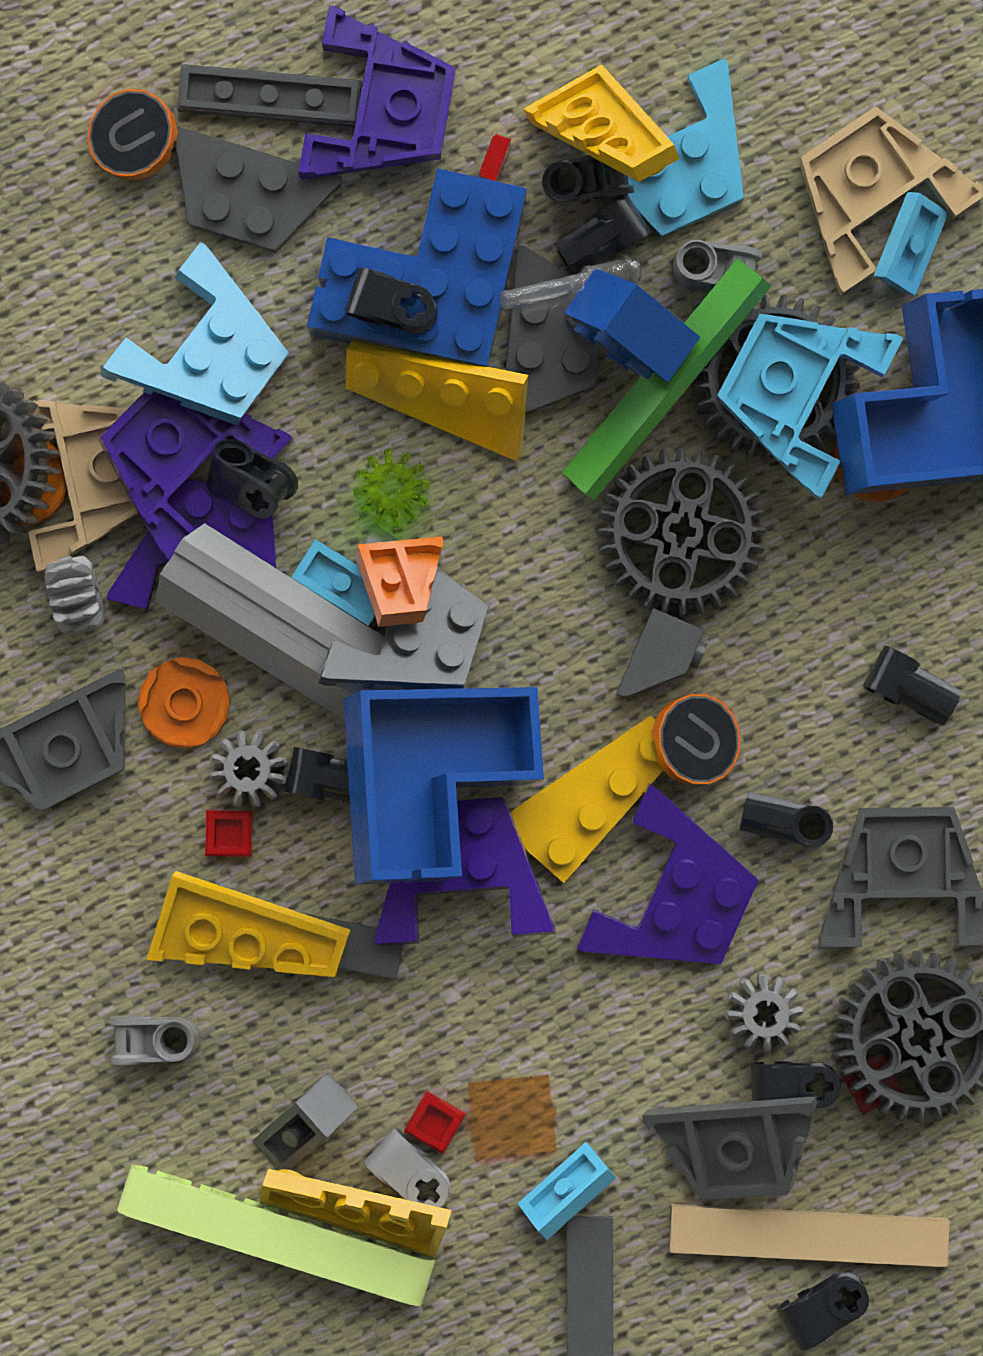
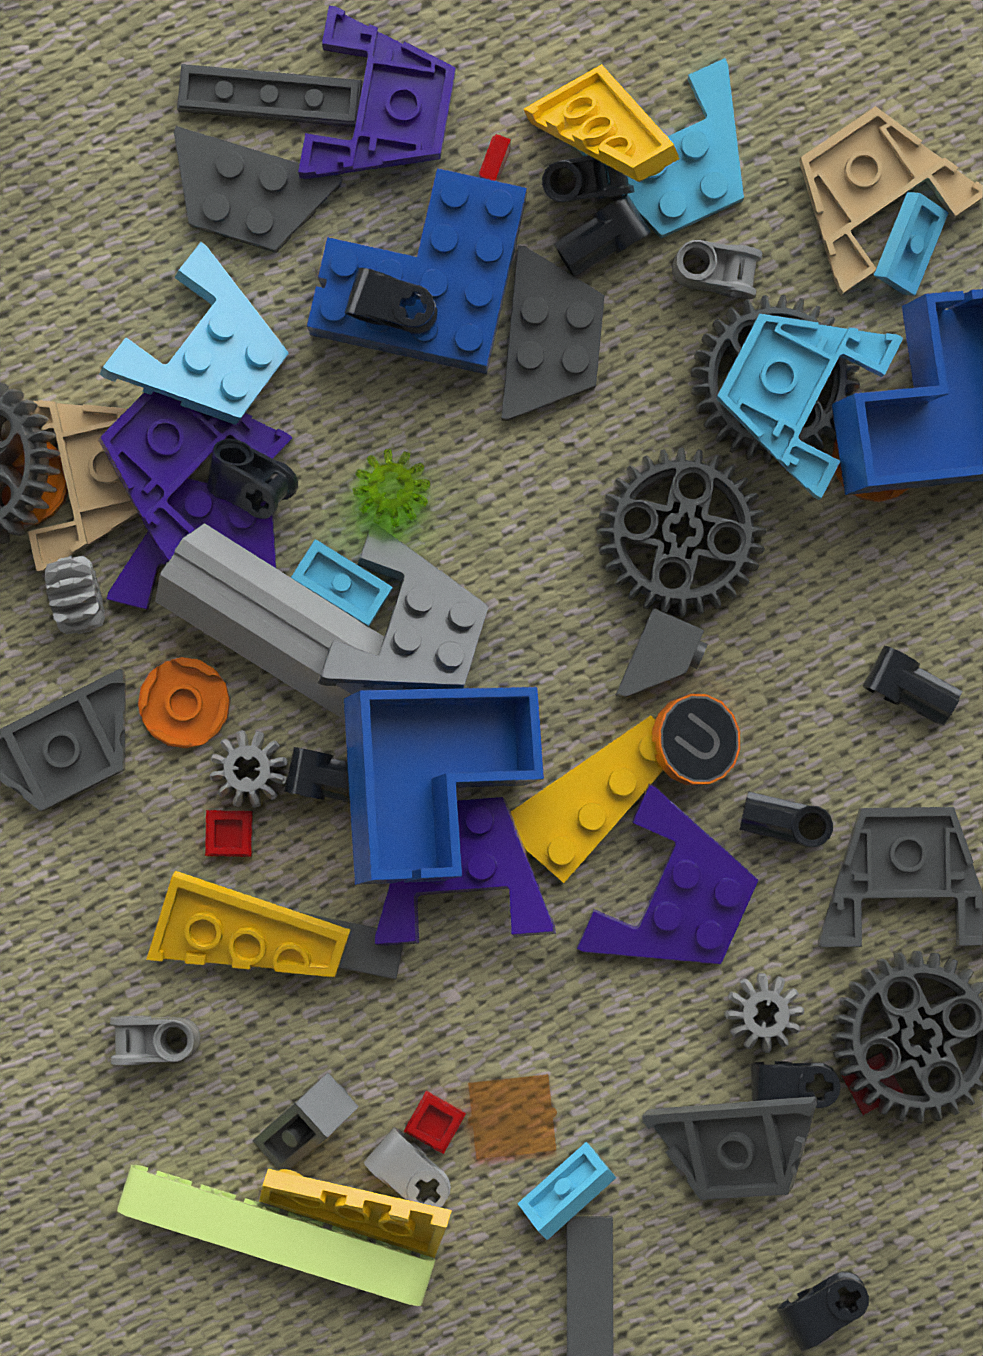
(132, 134): black tile -> none
(399, 577): orange wing -> none
(452, 395): yellow wing -> none
(623, 267): clear pin -> none
(630, 326): blue brick -> none
(651, 400): bright green tile -> none
(809, 1235): tan tile -> none

